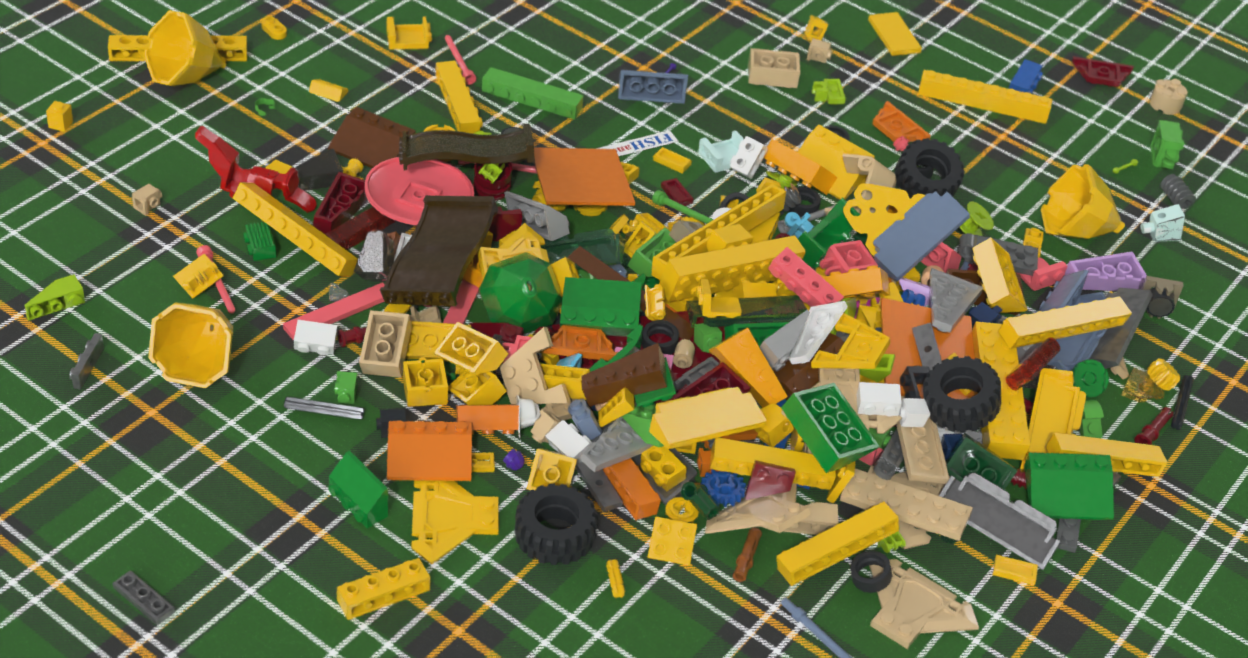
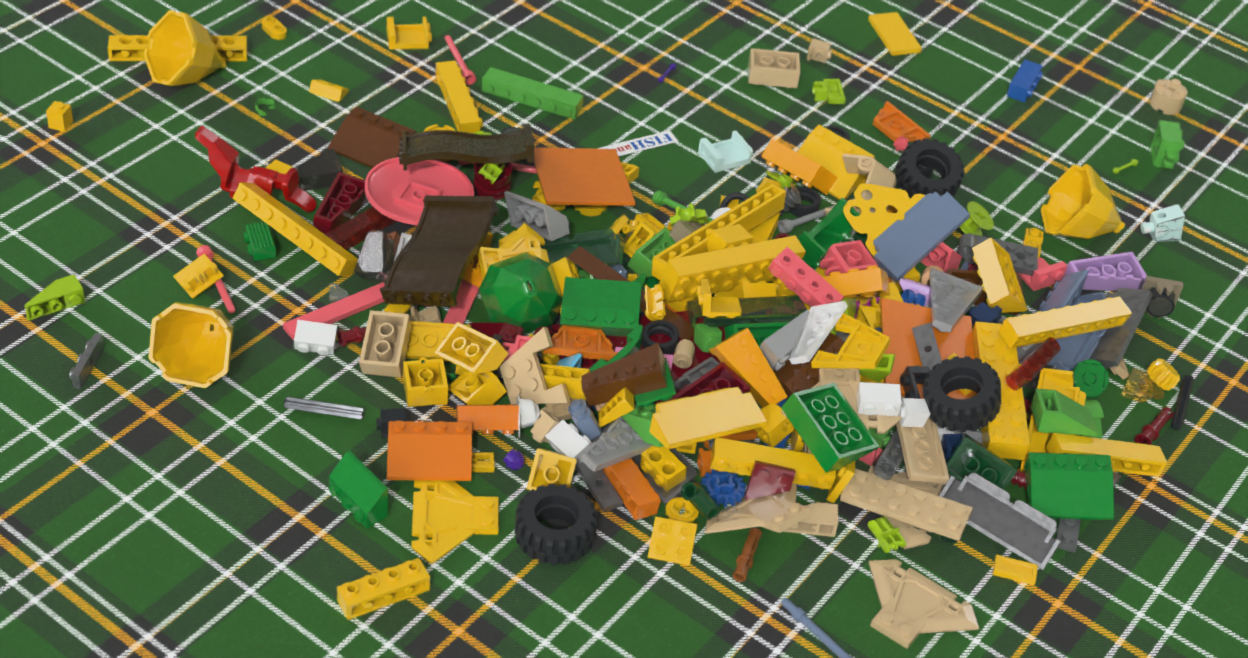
(143, 597): flat silver tile -> none
(146, 198): tan brick -> none
(346, 387): bright green brick -> none
(353, 168): yellow bush -> none
(505, 223): dark red slope -> none
(615, 578): yellow axle -> none
(652, 86): sand blue slope -> none
(672, 160): yellow tile -> none
(677, 192): dark red tile -> none
(690, 214): none -> lime plate
(748, 157): white brick -> none
(798, 225): medium azure hips -> none
(818, 33): yellow brick -> none
(837, 543): yellow brick -> none
(874, 584): black tyre -> none
(985, 96): yellow brick -> none
(1060, 414): none -> bright green slope
(1102, 72): dark red wing -> none
(1177, 191): dark grey piece -> none

